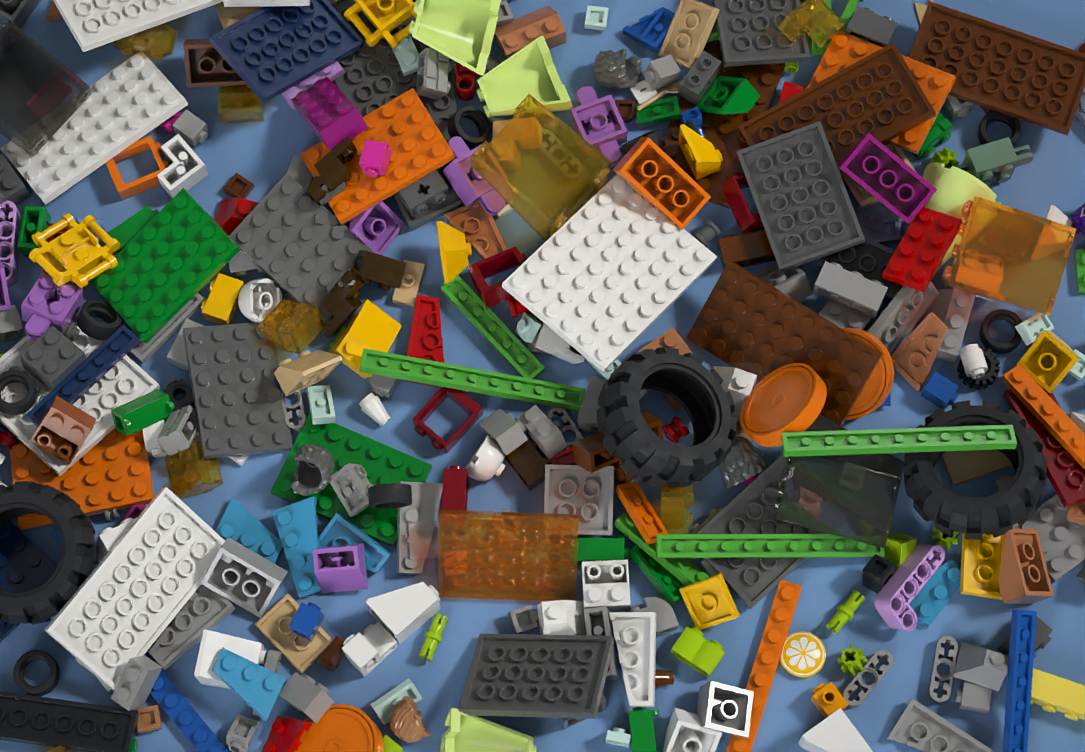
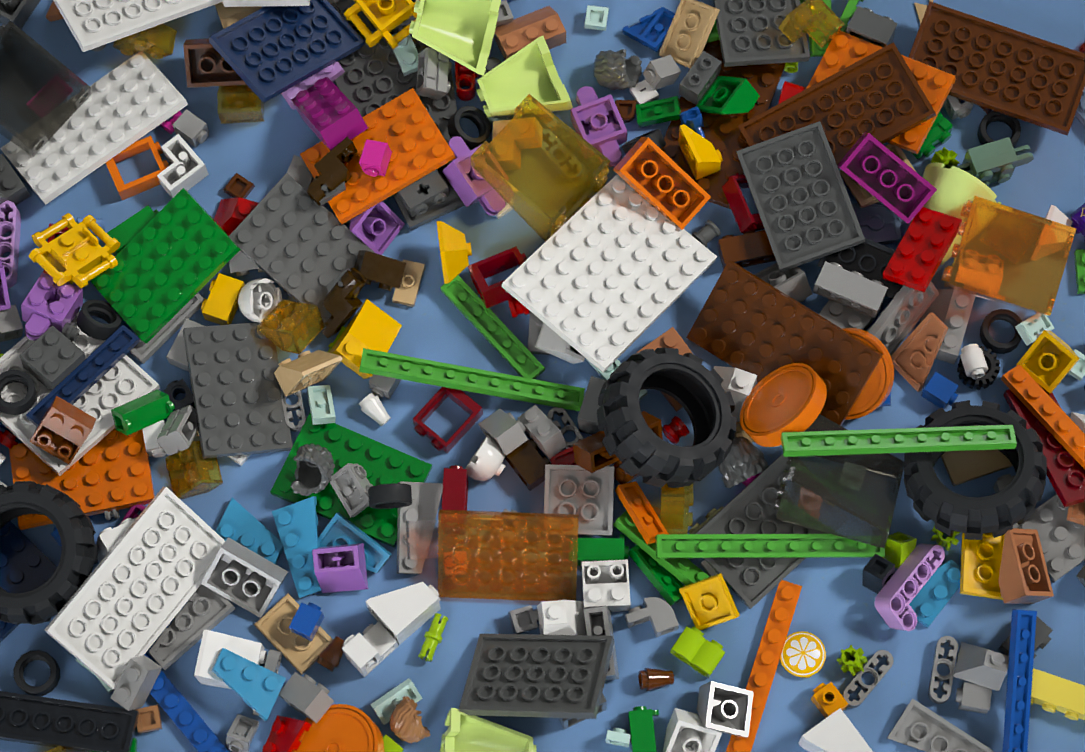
(33, 220): green brick -> none
(425, 332): red wing -> none
(478, 229): nougat wing -> none
(527, 327): light aqua plate -> none
(637, 654): white wing -> none
(673, 88): tan piece -> none
(845, 612): lime pin -> none

